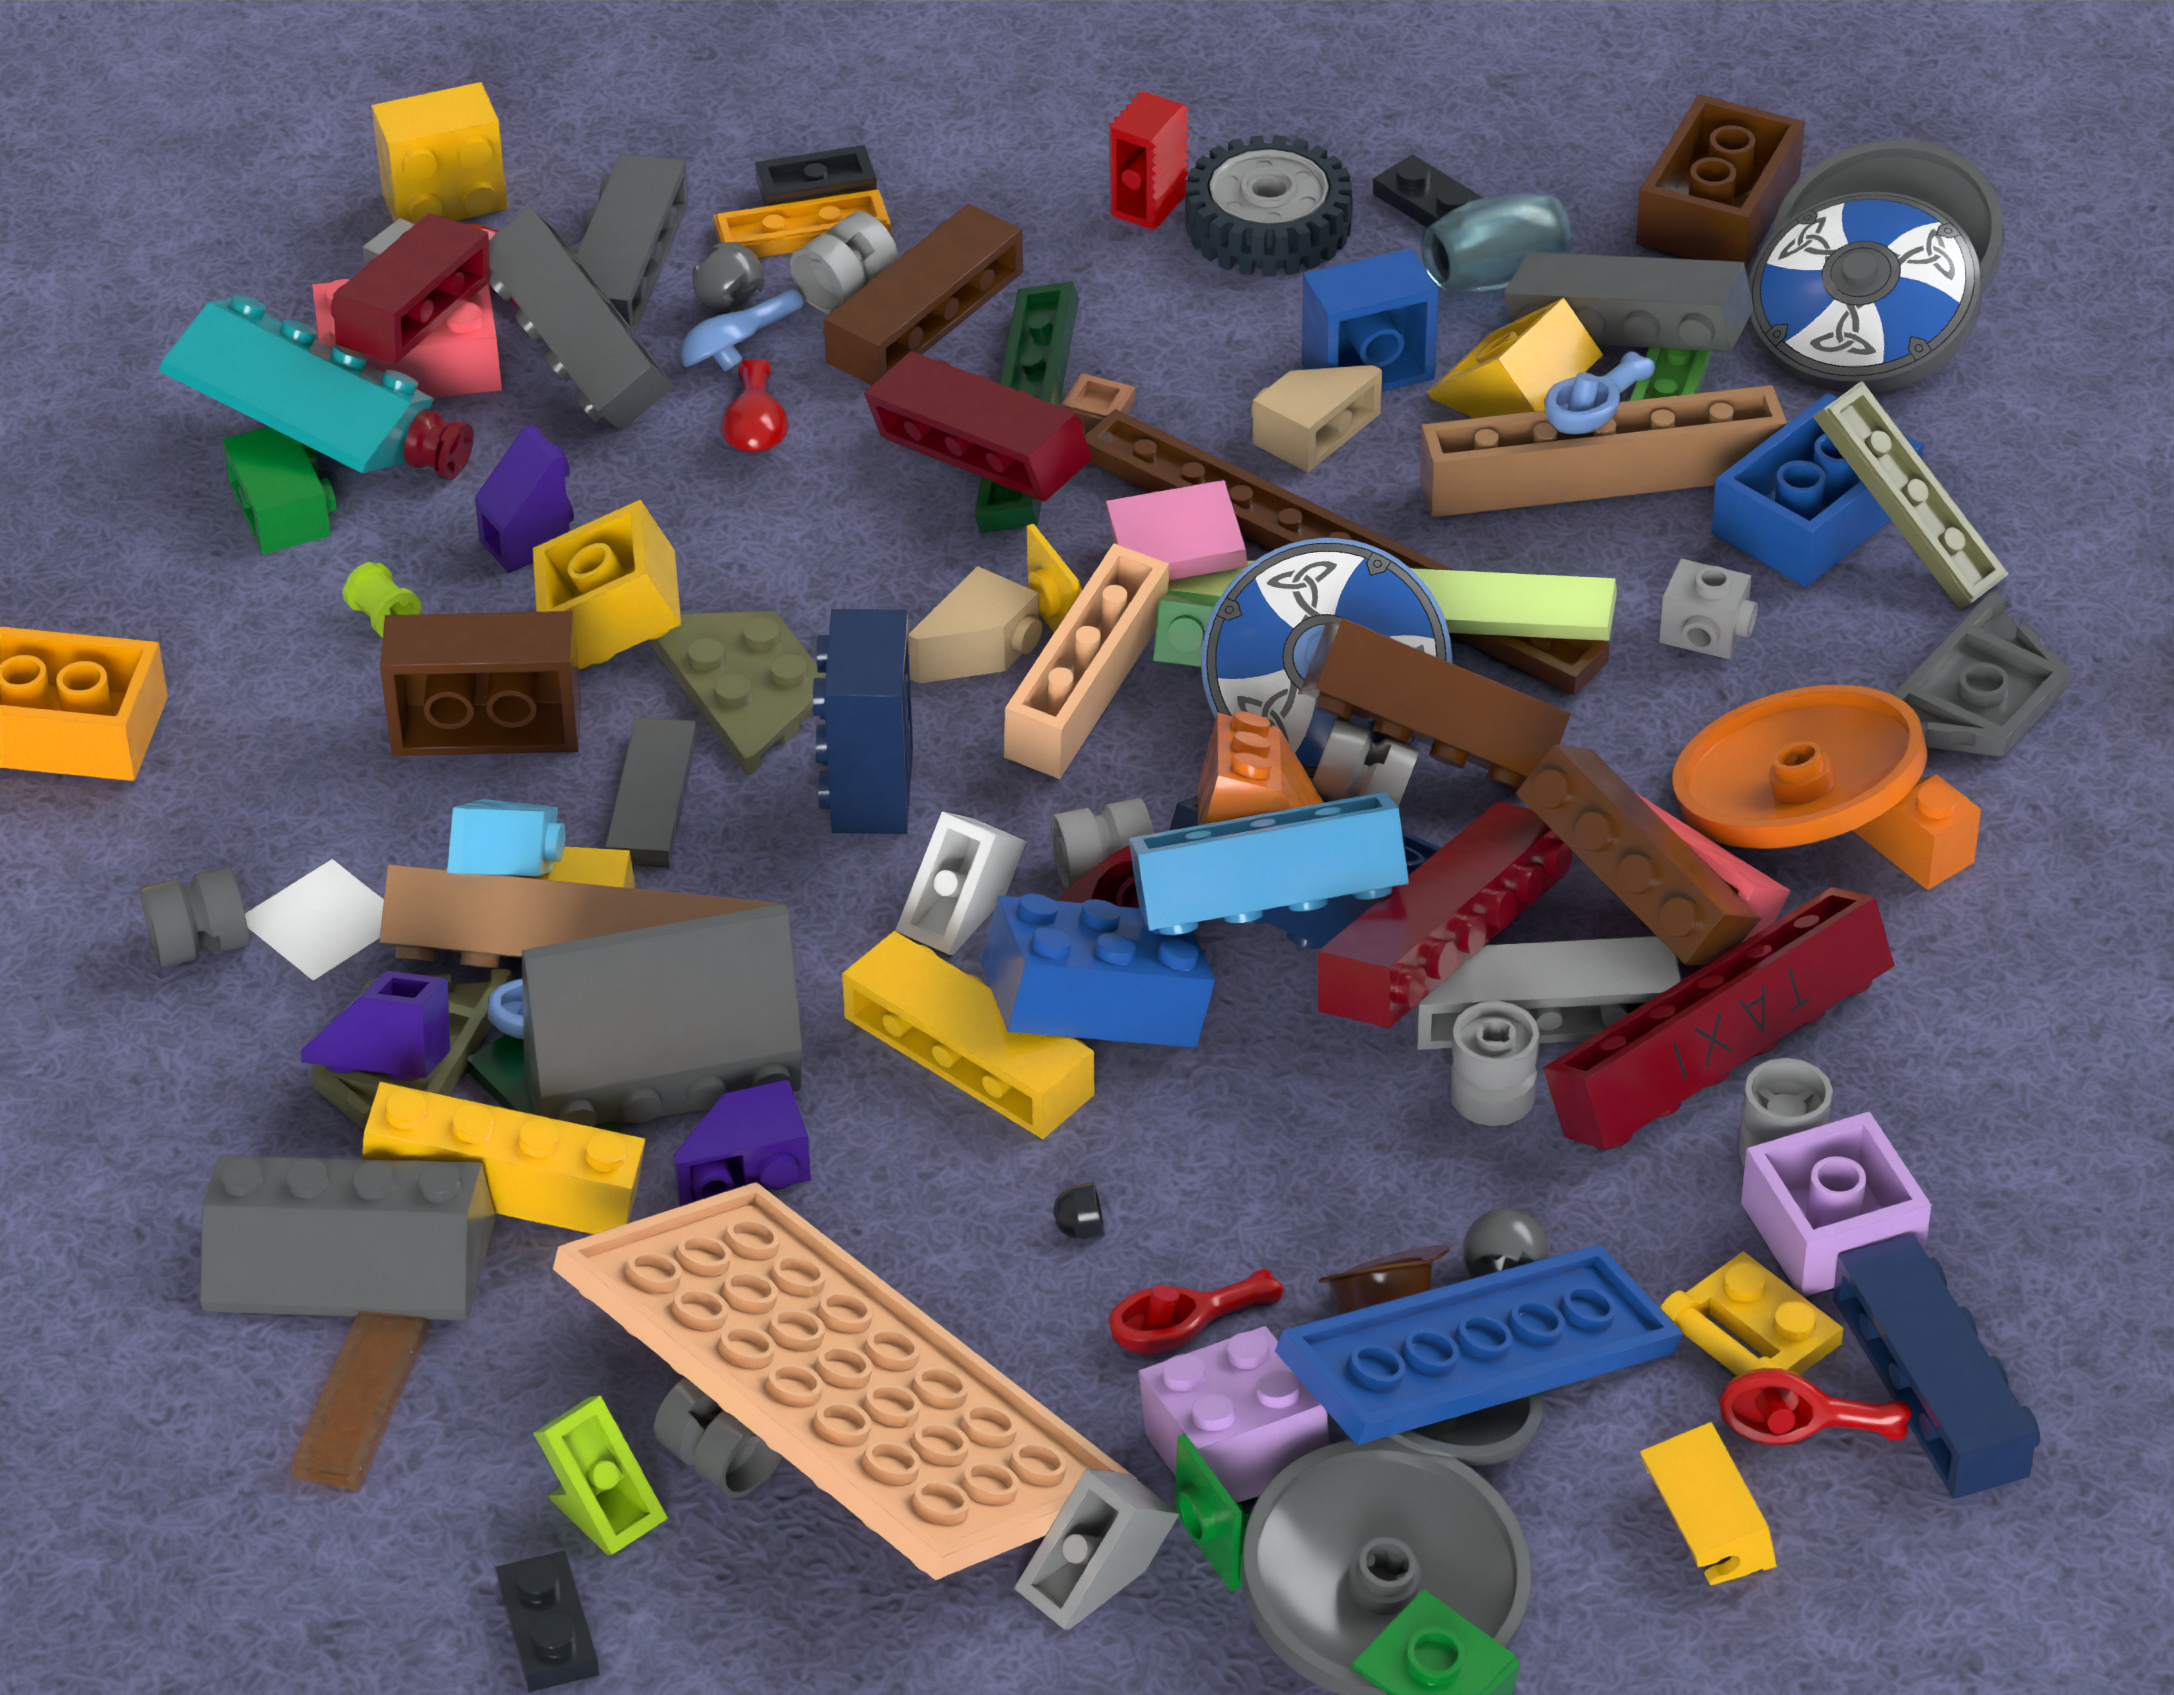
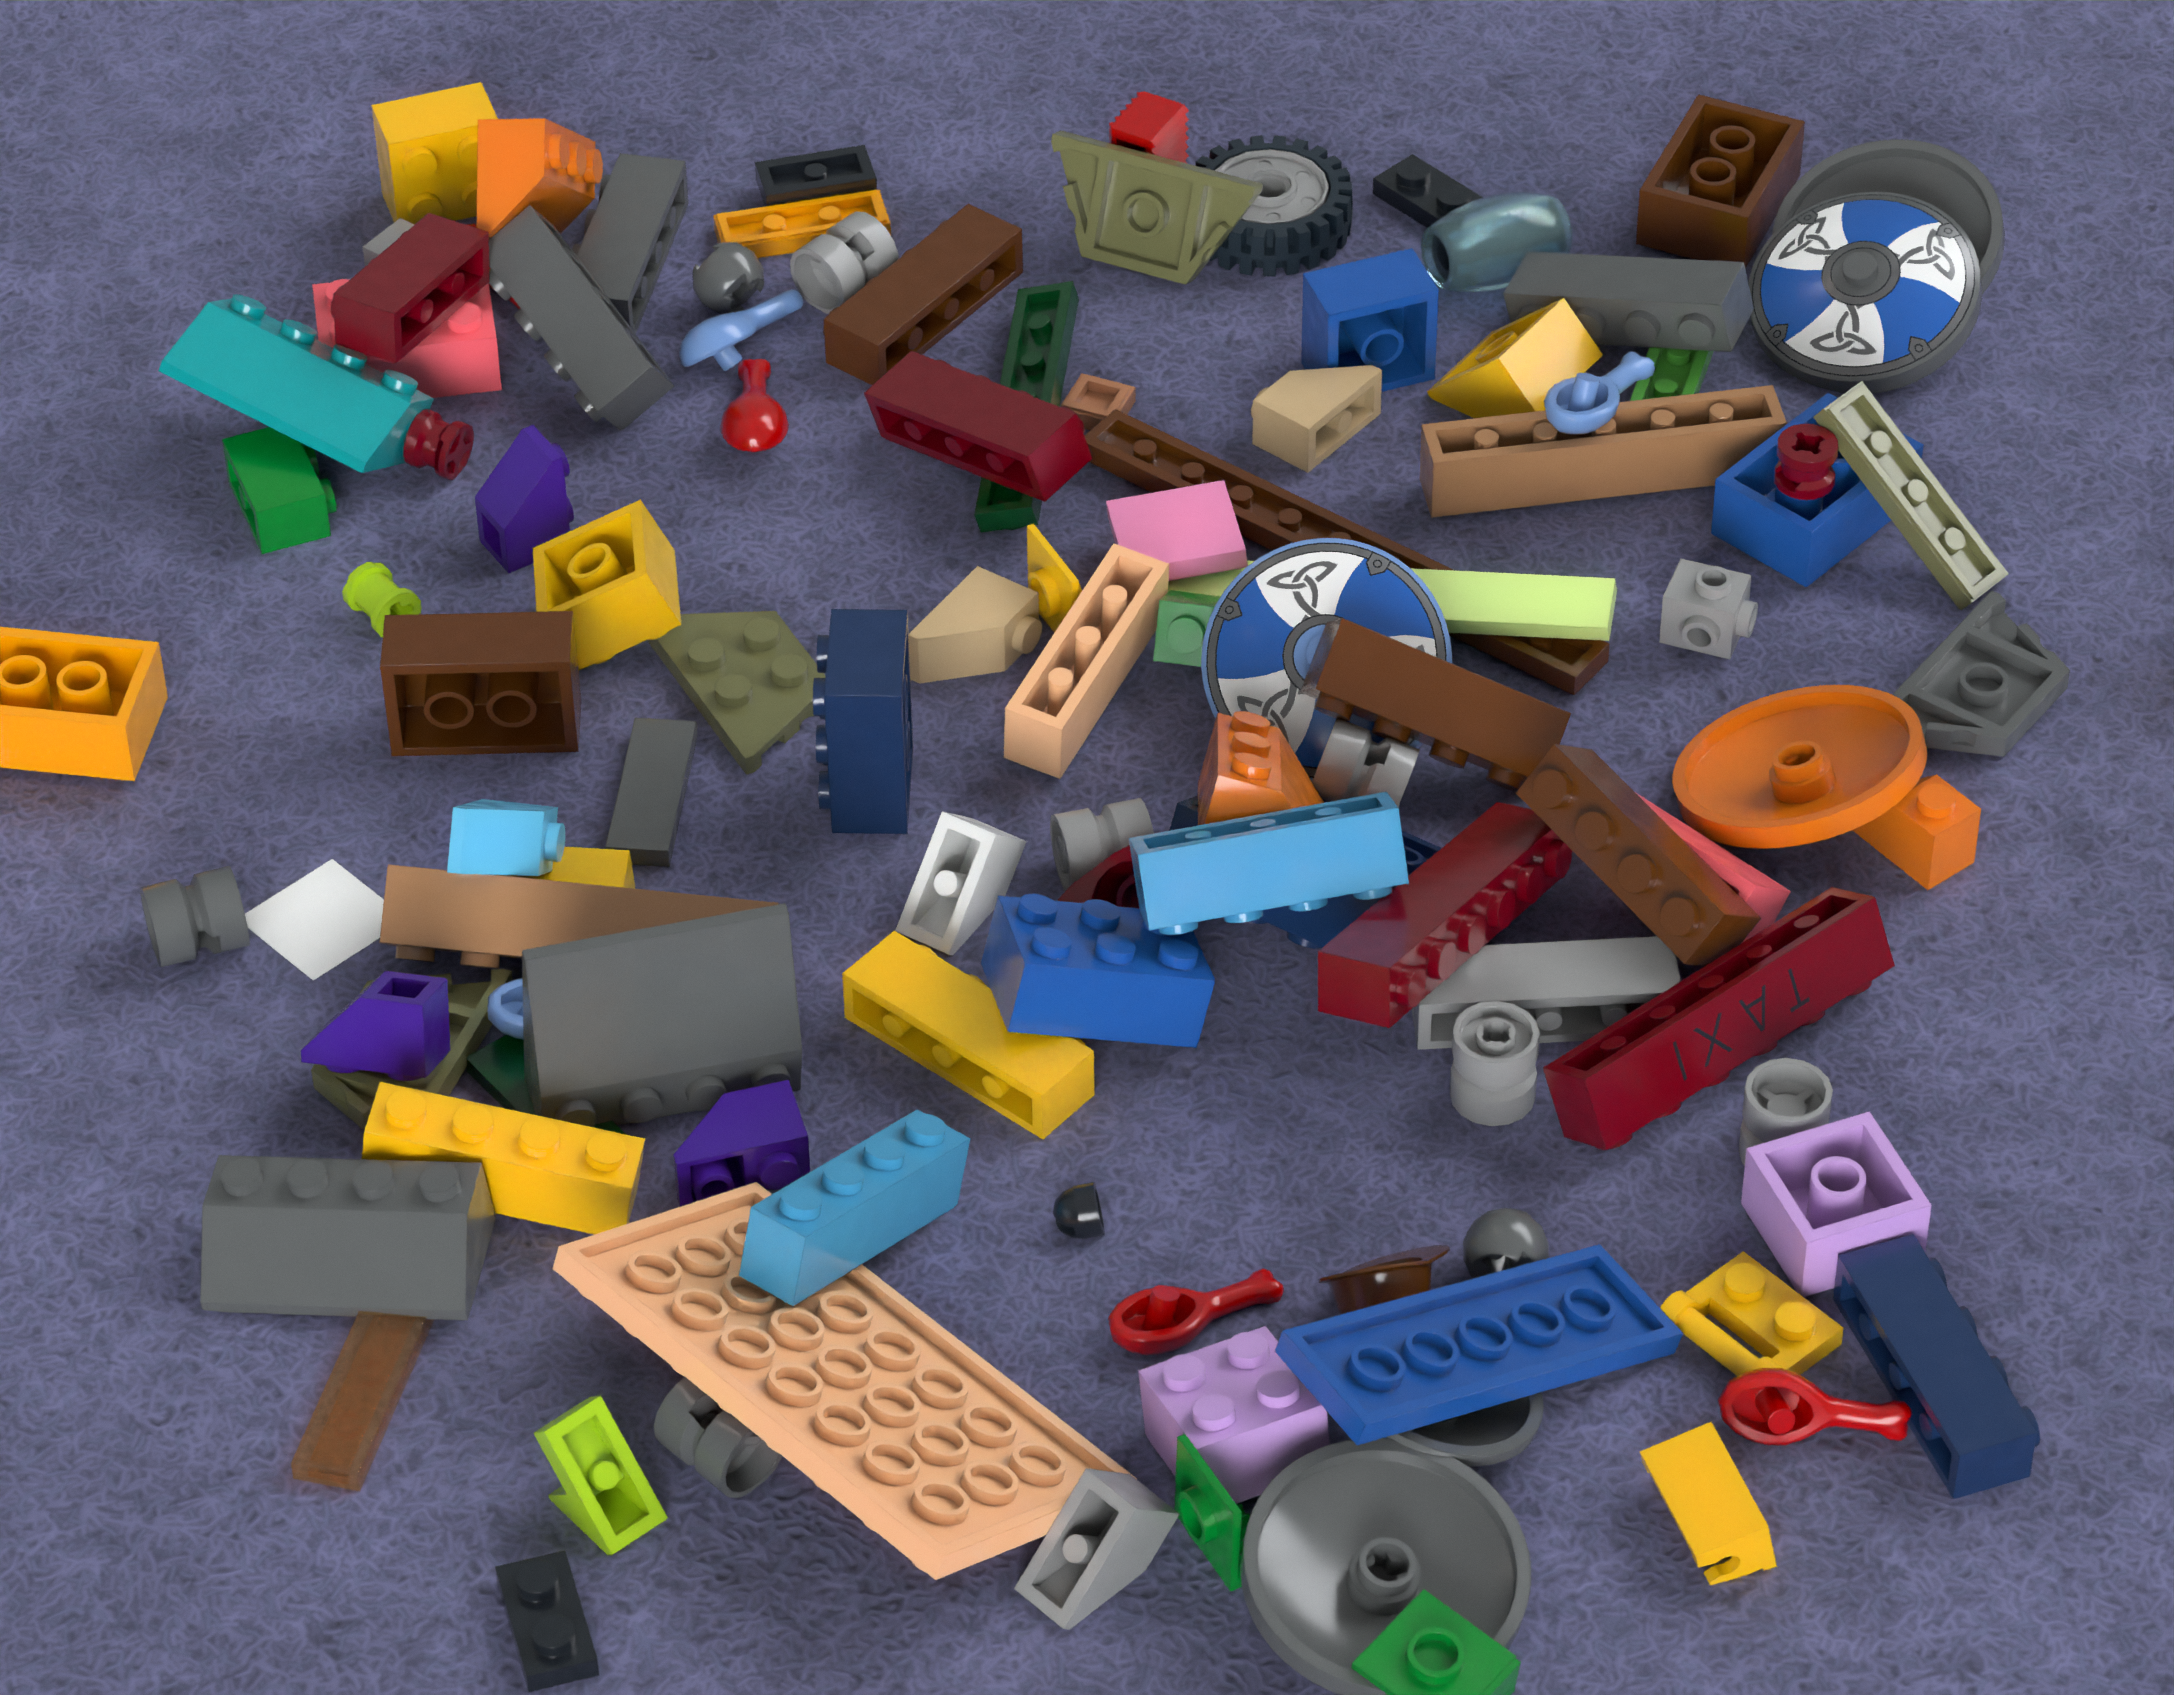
(534, 166): none -> orange slope
(854, 1207): none -> dark azure brick
(1148, 208): none -> olive wing
(1806, 461): none -> dark red wheel

